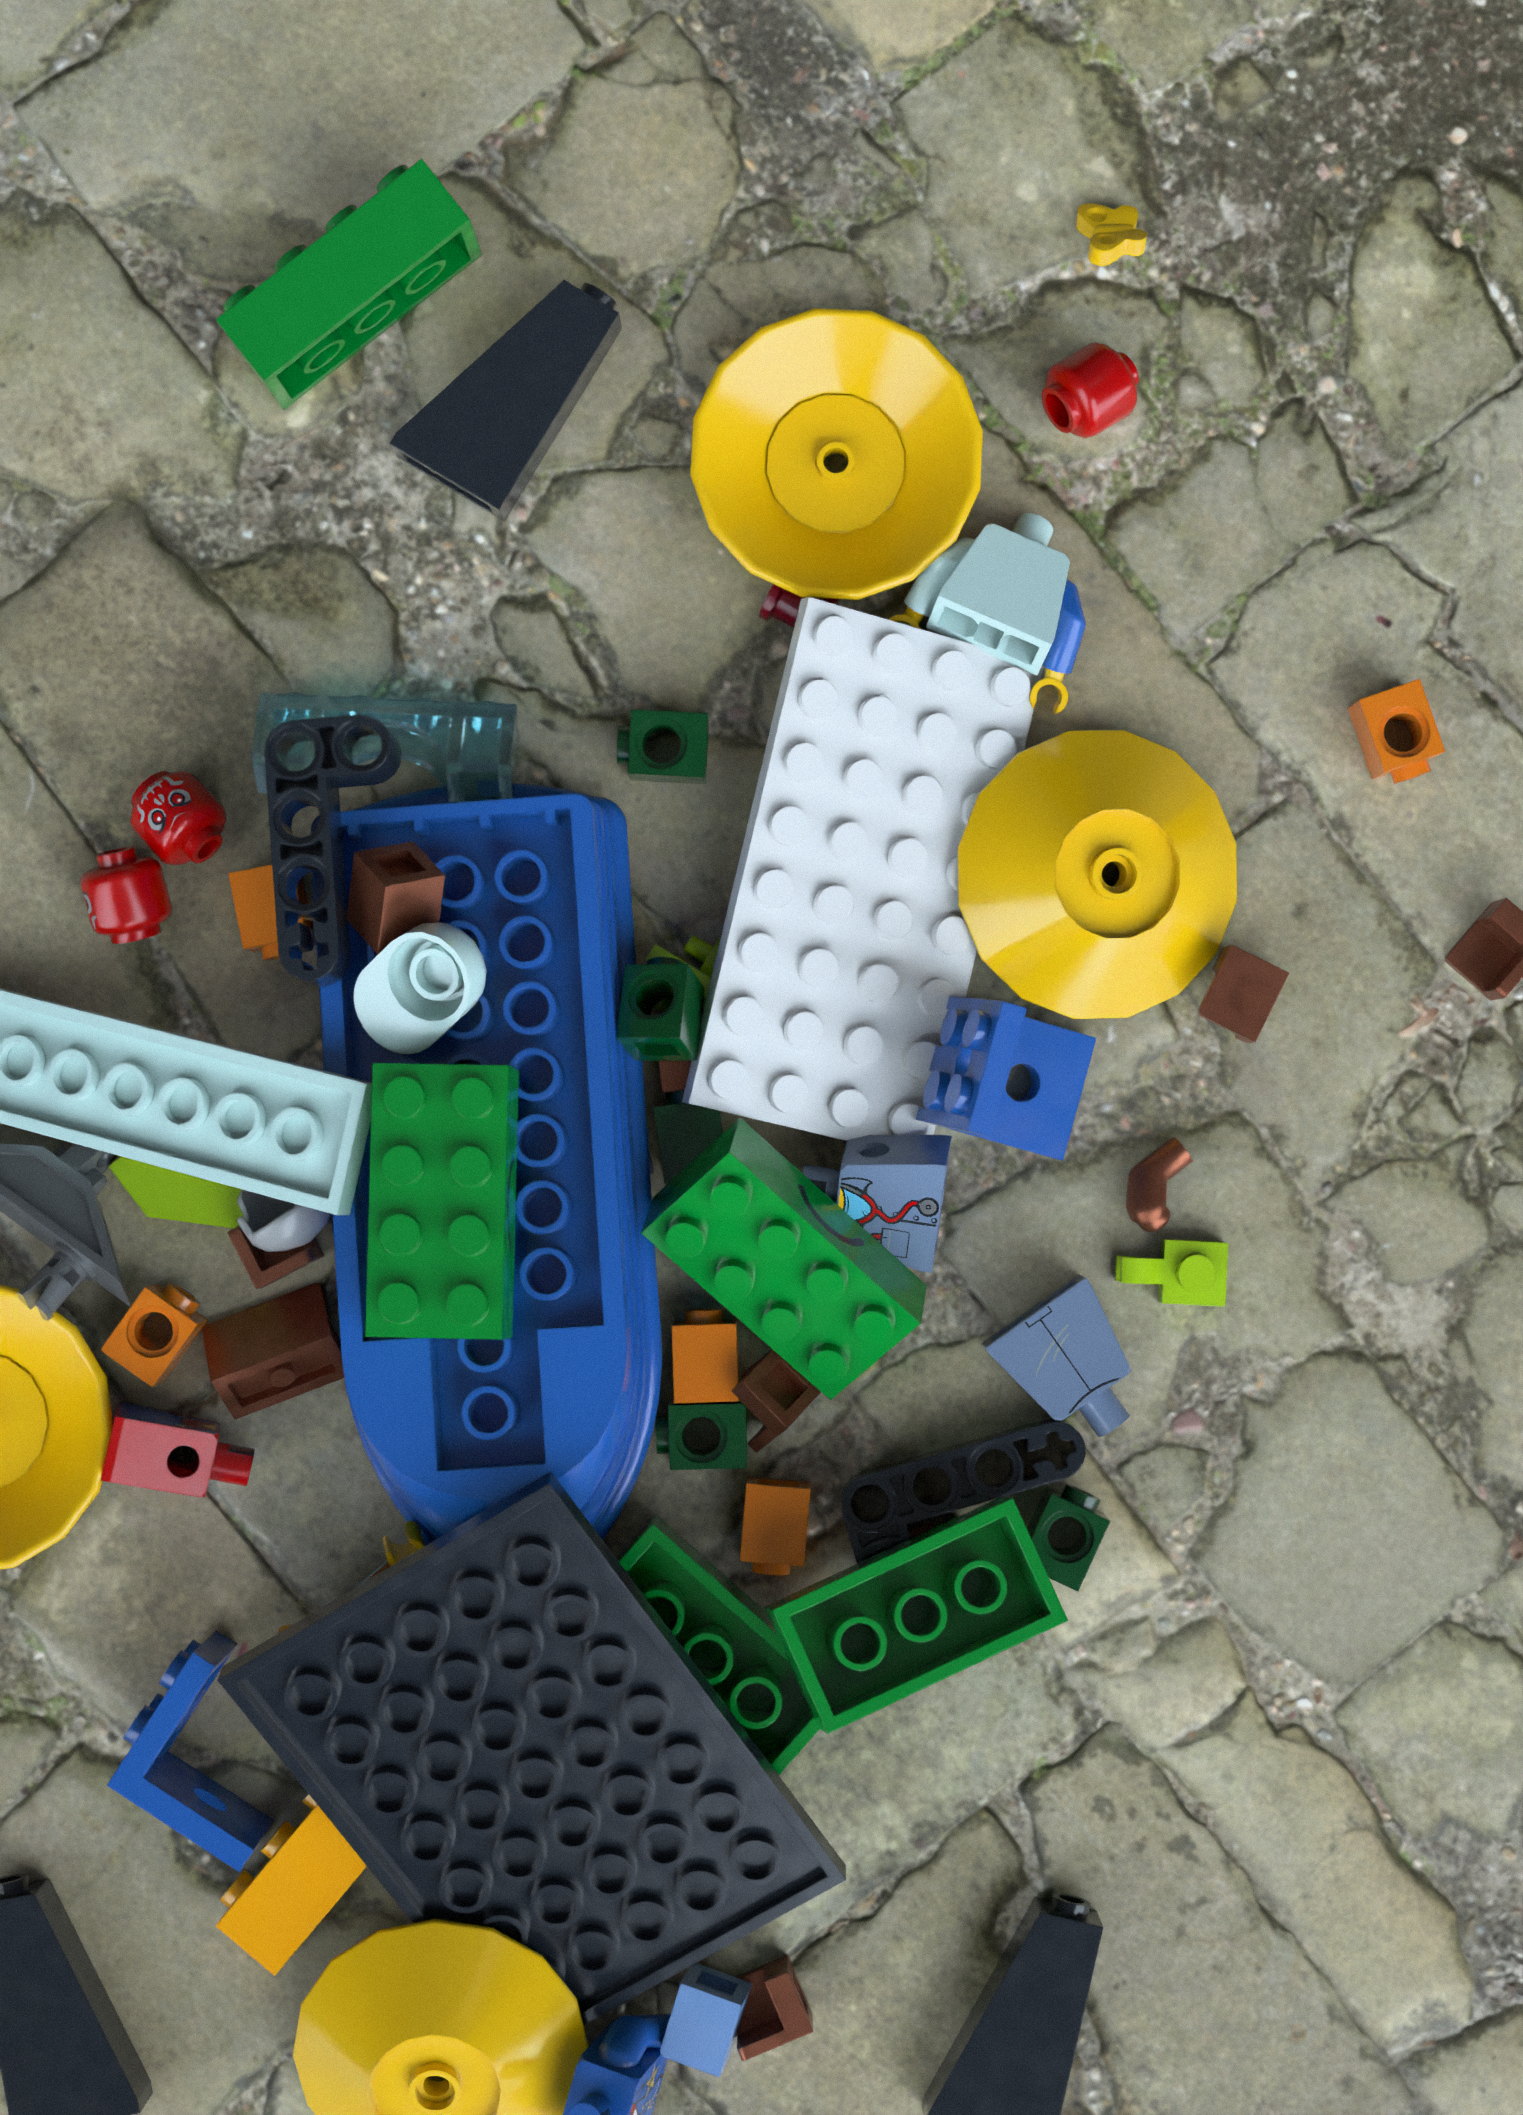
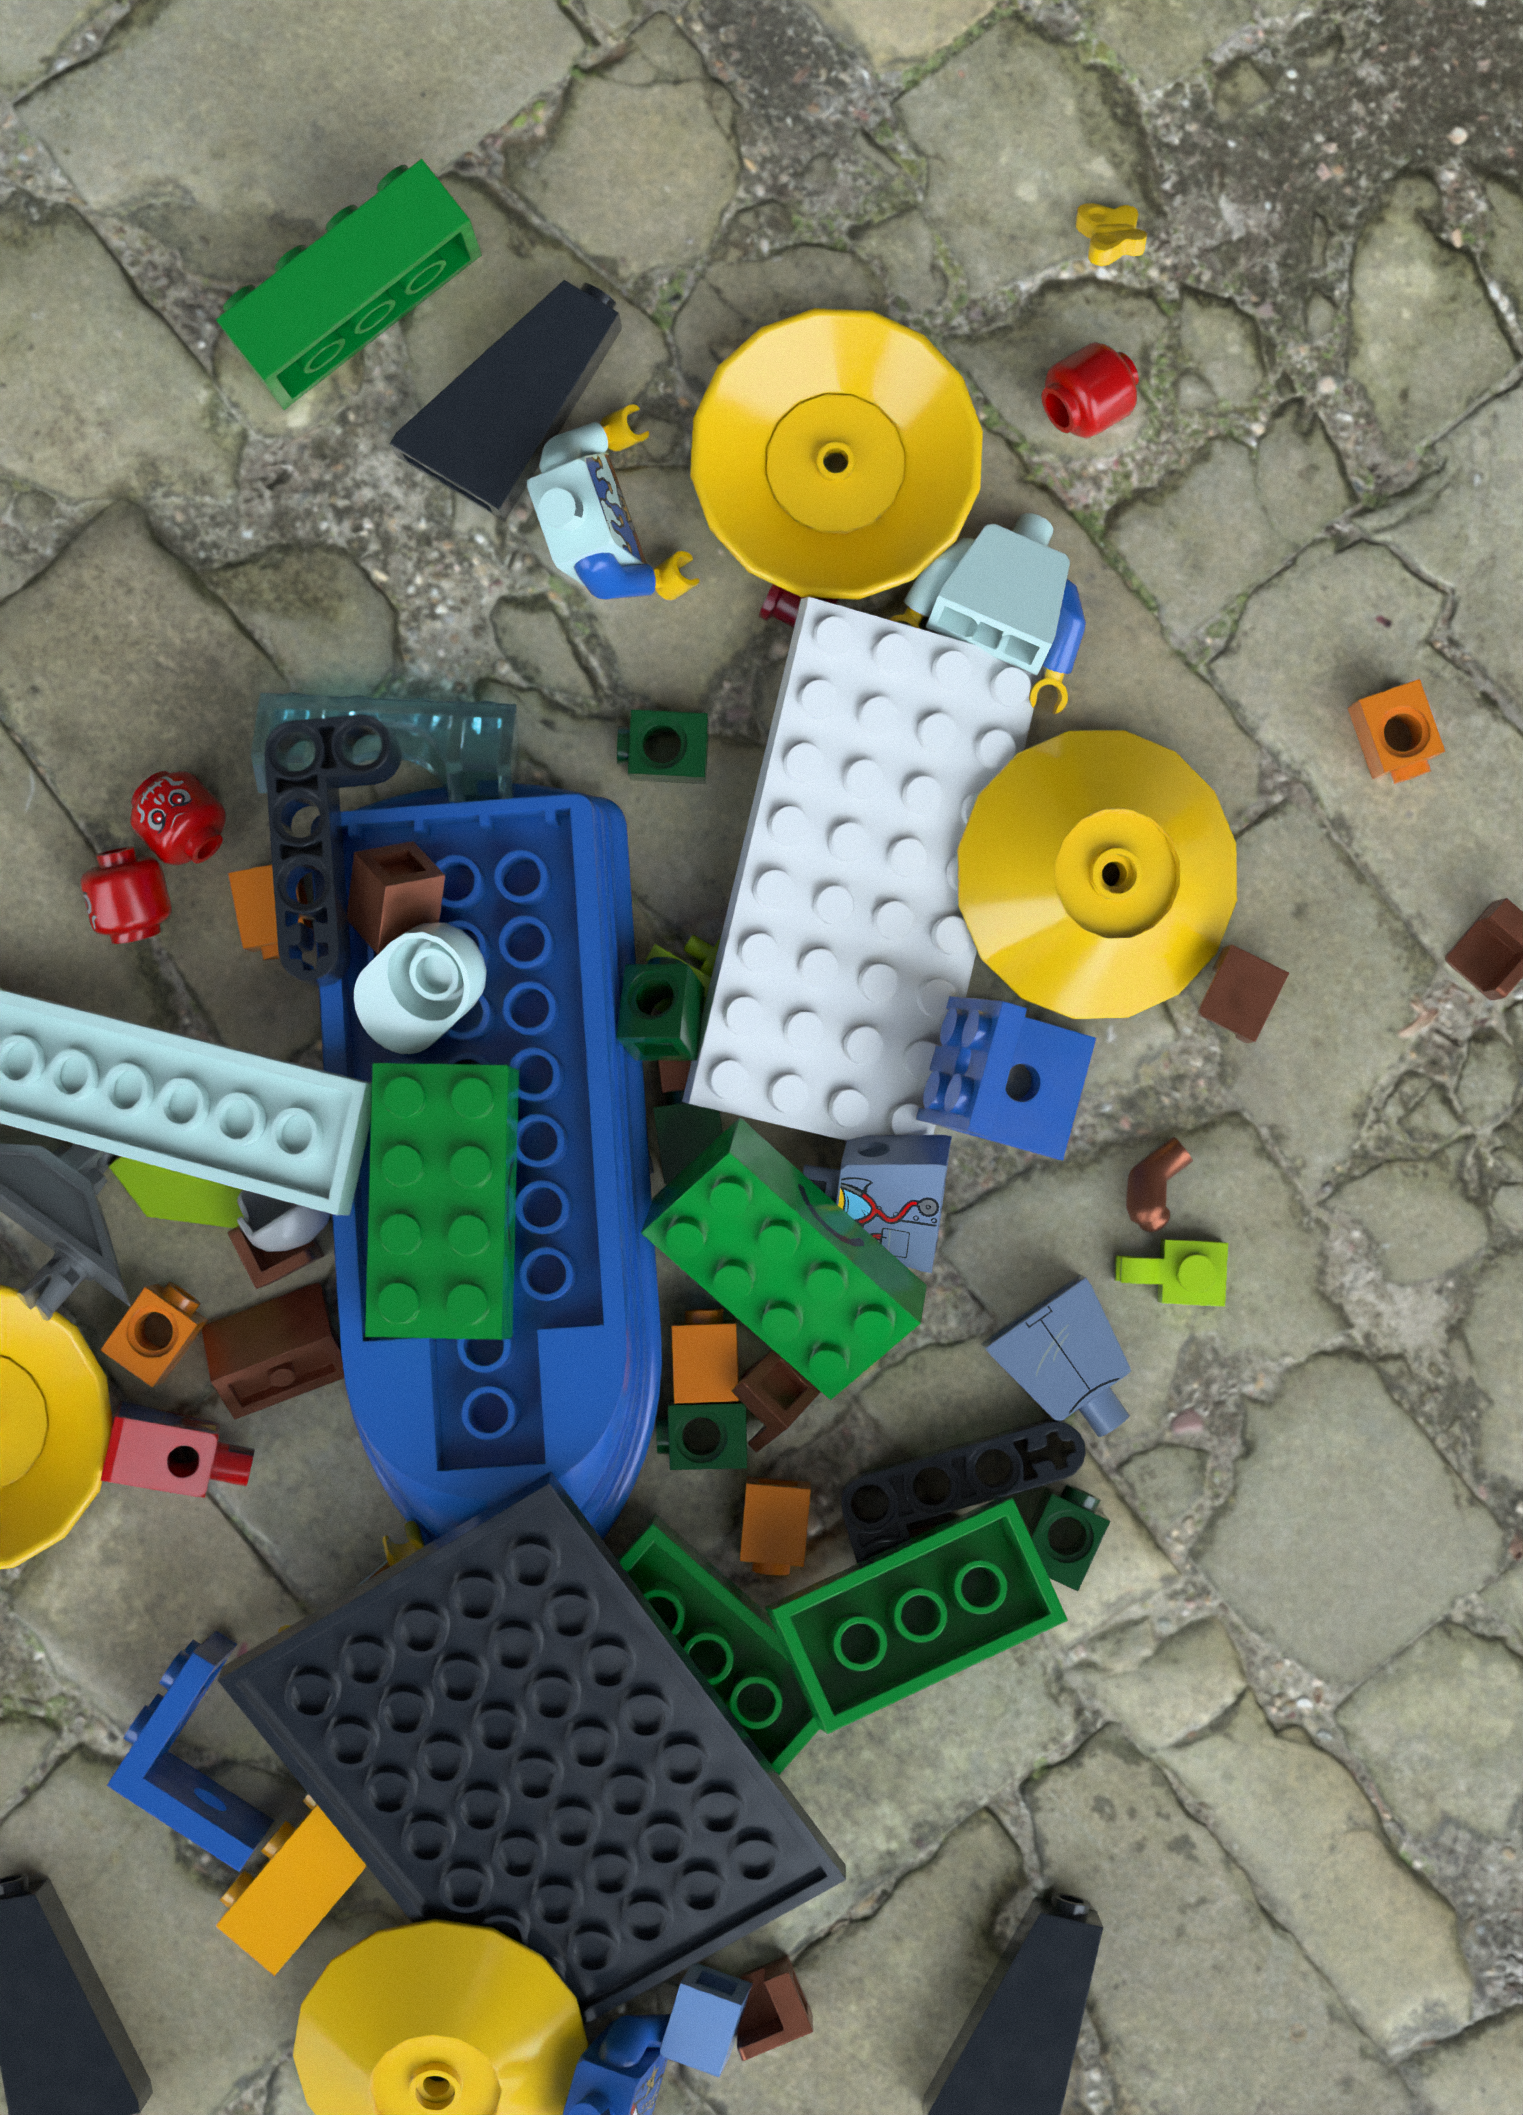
(589, 519): none -> torso

